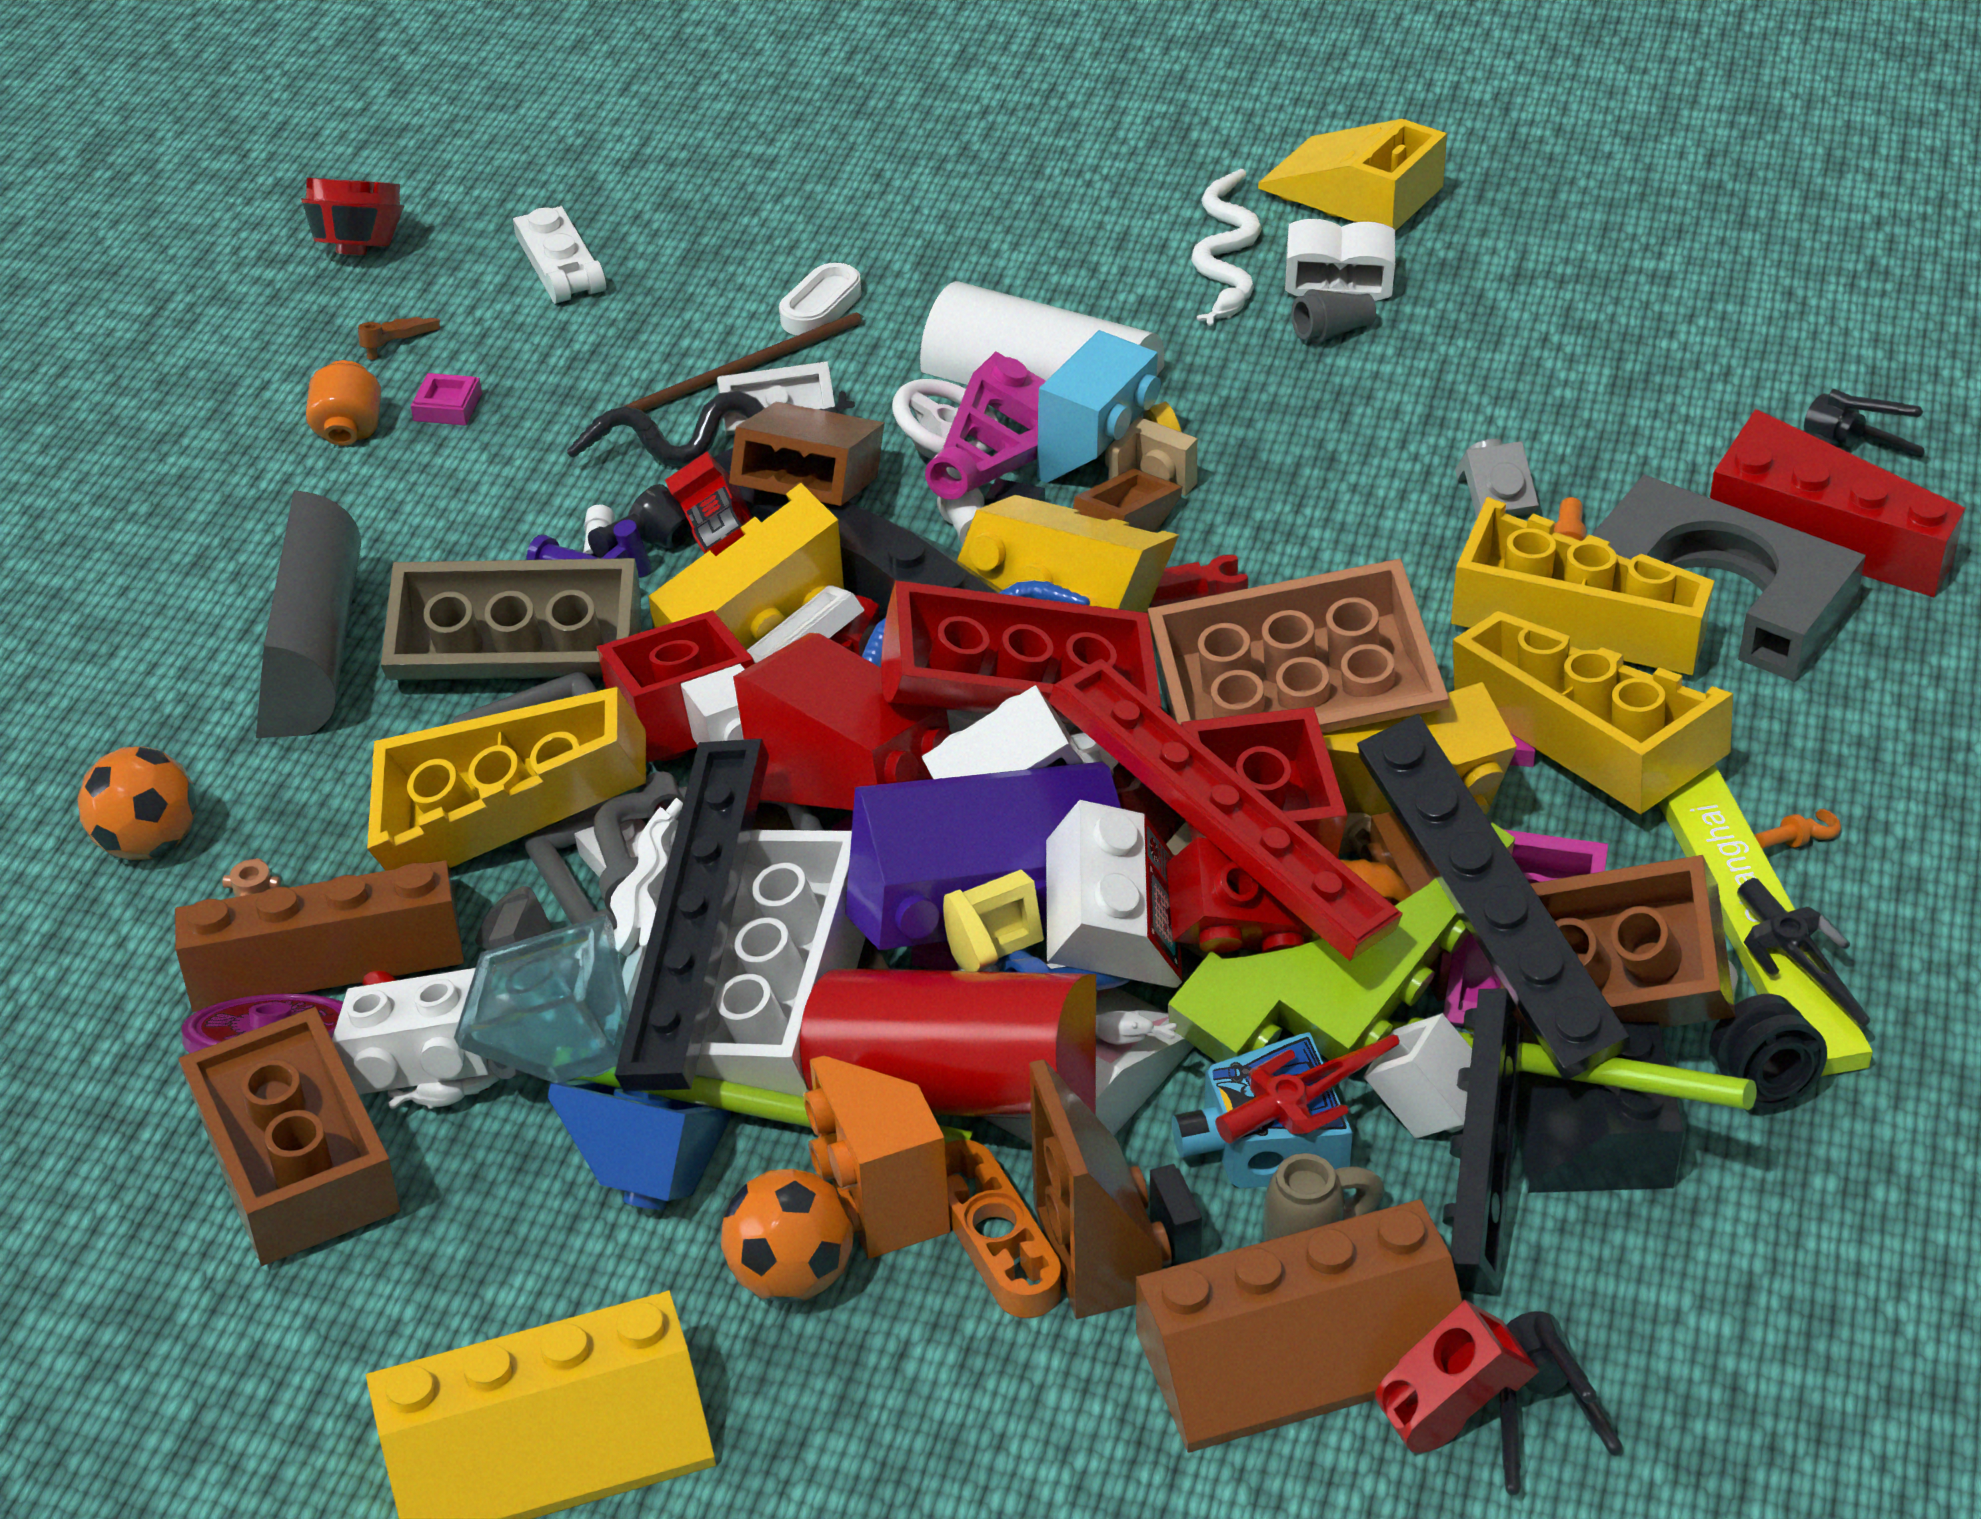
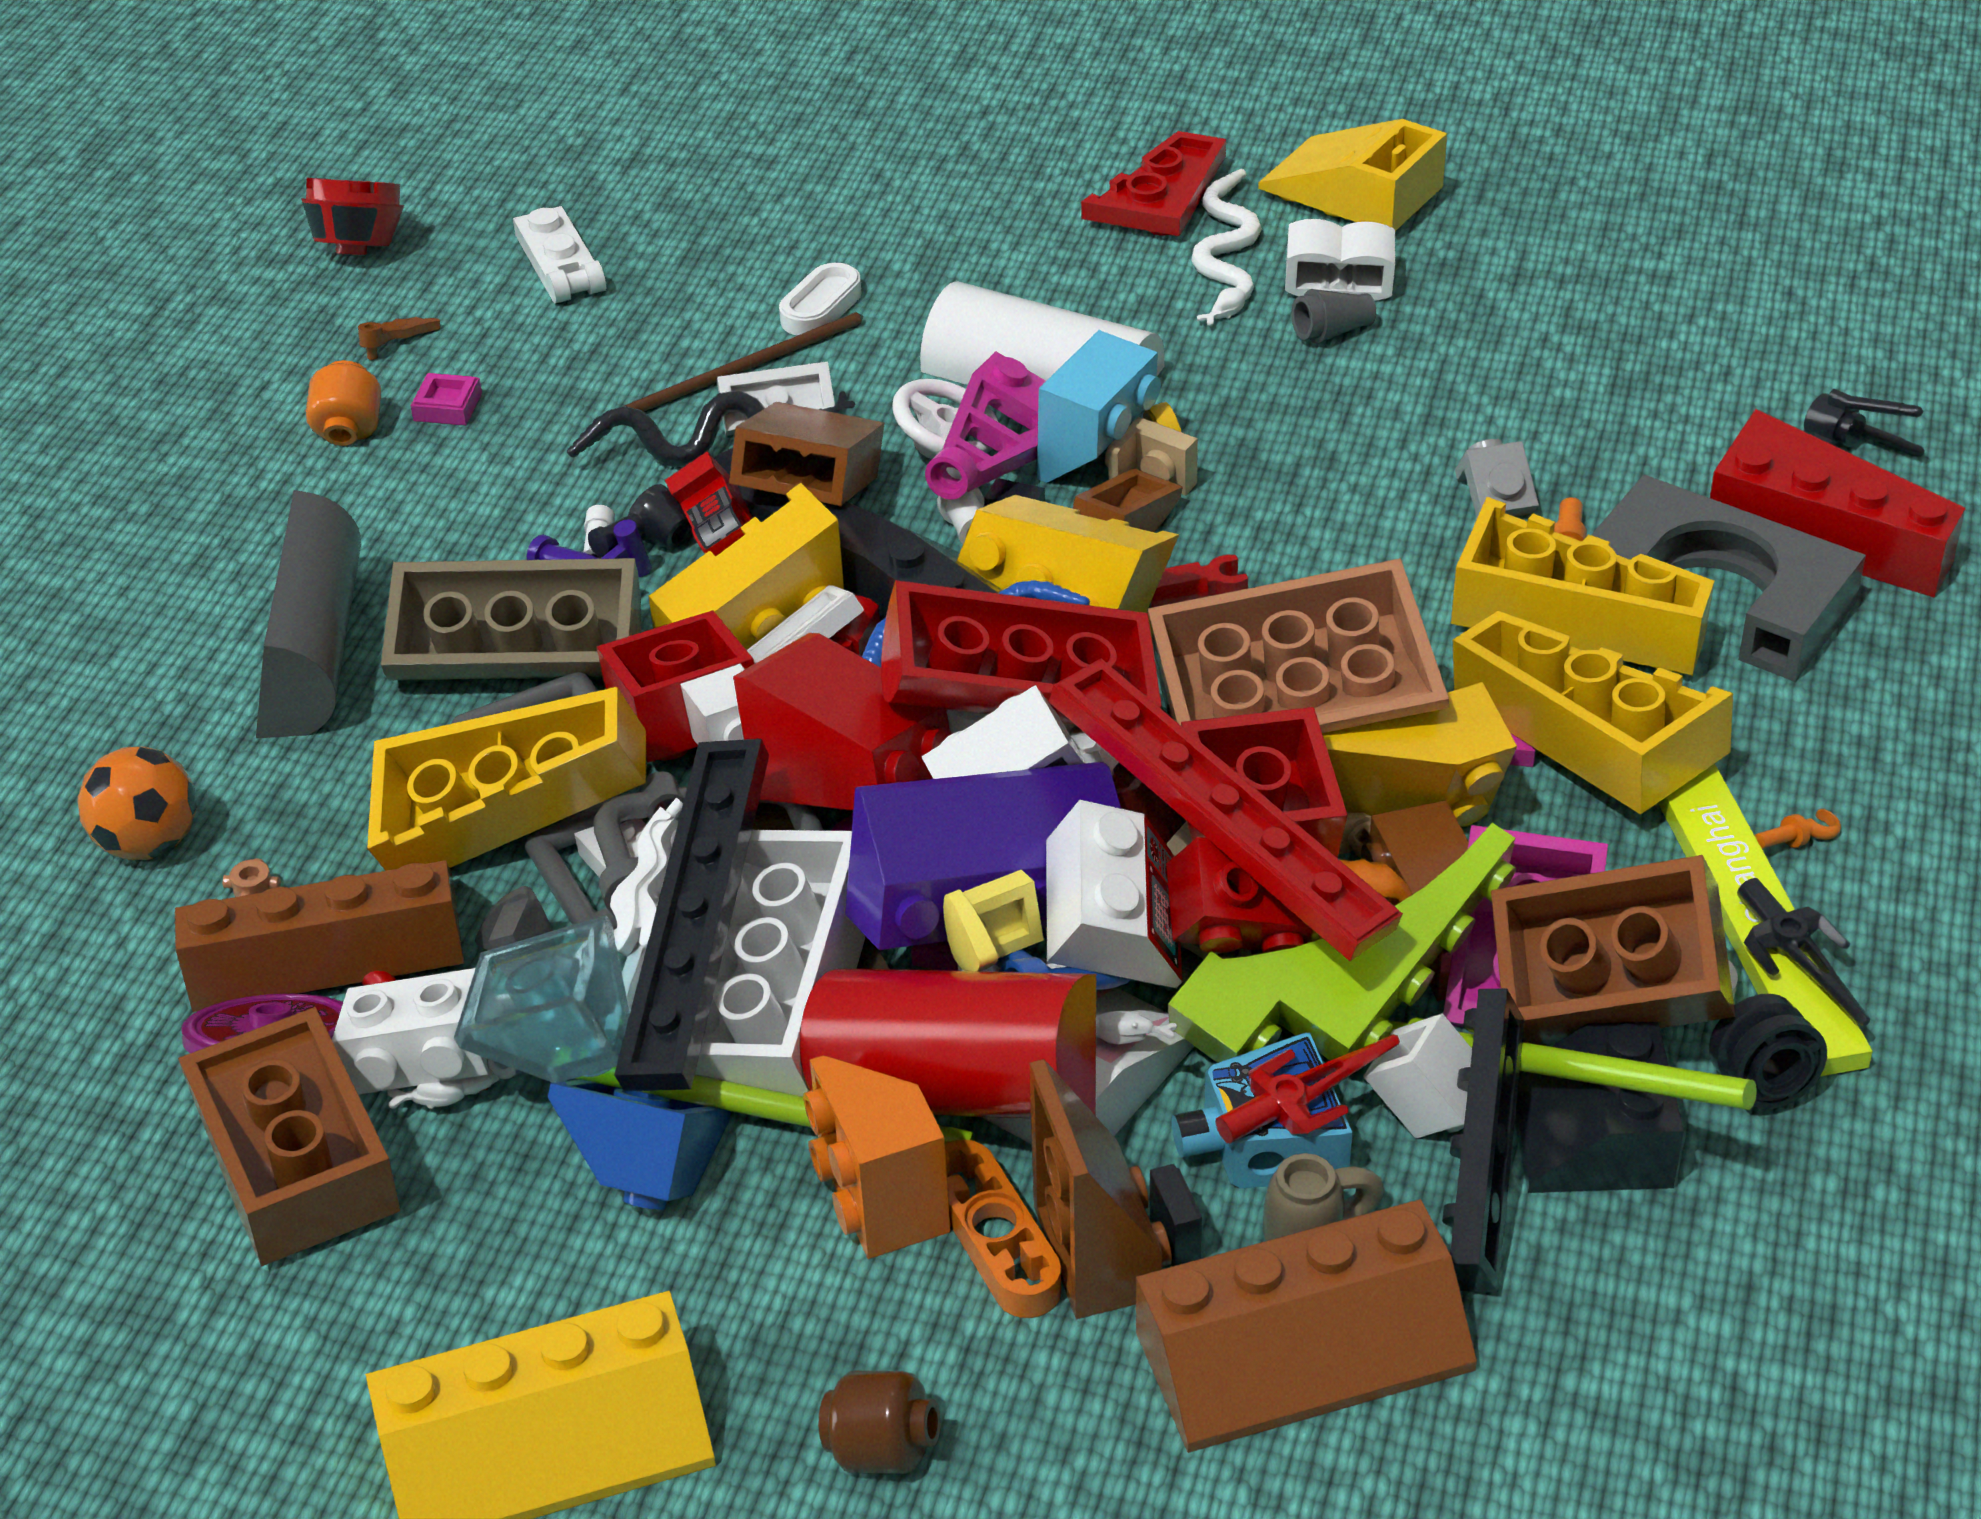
(787, 1235): orange piece -> none
(878, 1422): none -> reddish brown head
(1163, 189): none -> red wing
(1451, 1377): red leg -> none
(1494, 898): black plate -> none
(1549, 1351): black plant -> none

